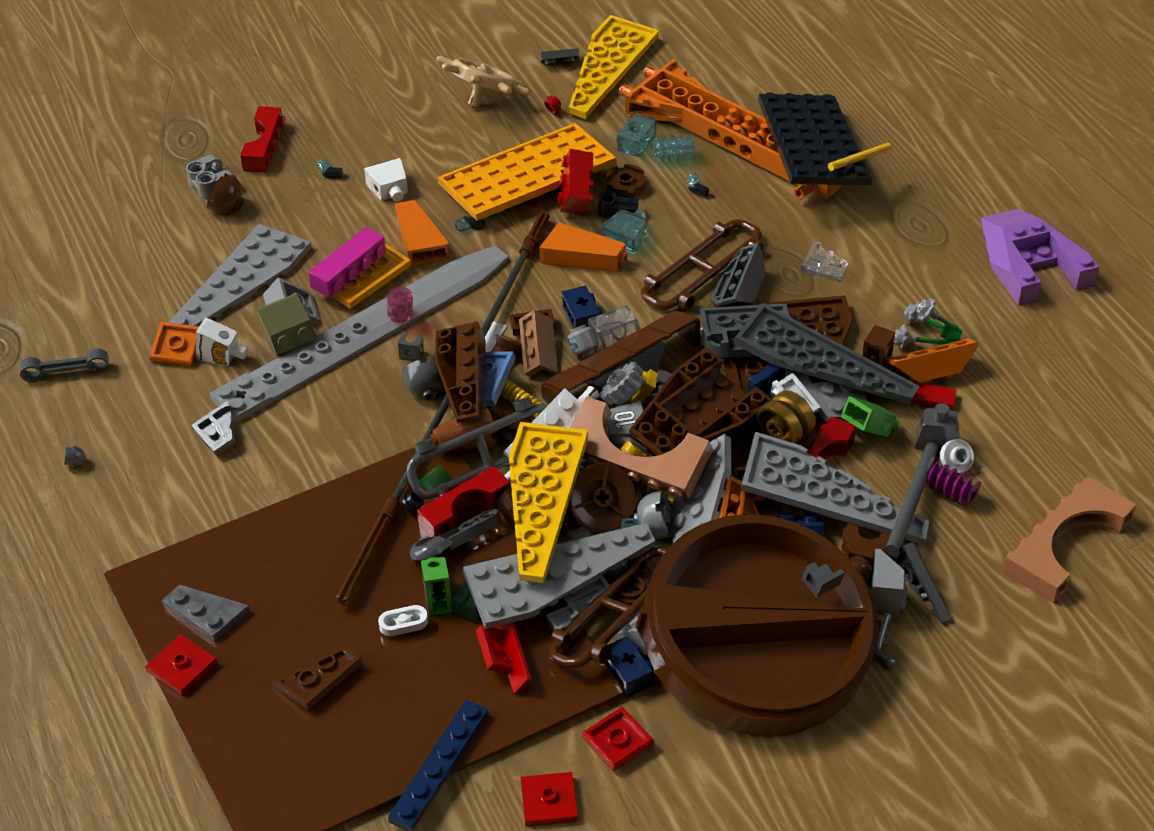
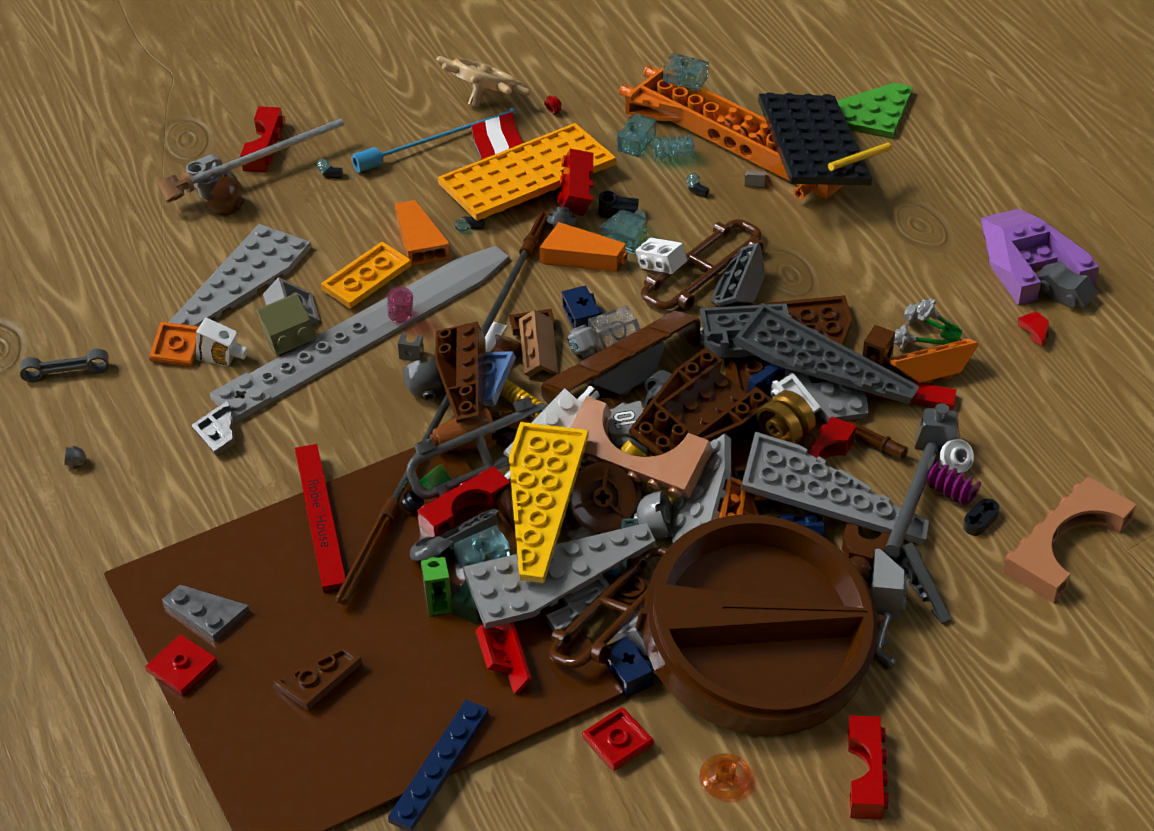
(173, 188): none -> flat silver piece
(320, 517): none -> red tile
(347, 262): dark pink brick -> none
(387, 180): white torso -> none
(403, 620): white plate -> none
(481, 547): none -> clear light blue brick
(489, 136): none -> flag
(549, 799): red plate -> none
(562, 215): none -> dark grey plate
(567, 55): dark grey plate -> none
(609, 57): yellow wing -> none
(617, 182): reddish brown plate -> none
(622, 384): light grey gear -> none
(646, 388): yellow plate -> none
(661, 255): none -> white brick
(685, 71): none -> clear light blue brick
(725, 773): none -> clear orange piece
(755, 178): none -> light grey slope
(821, 578): dark grey panel -> none
(824, 263): clear wing -> none
(867, 793): none -> red arch
(877, 110): none -> bright green plate
(878, 420): bright green torso -> none
(885, 444): none -> reddish brown axle
(977, 514): none -> black beam
(1037, 325): none -> red slope
(1065, 286): none -> dark grey brick

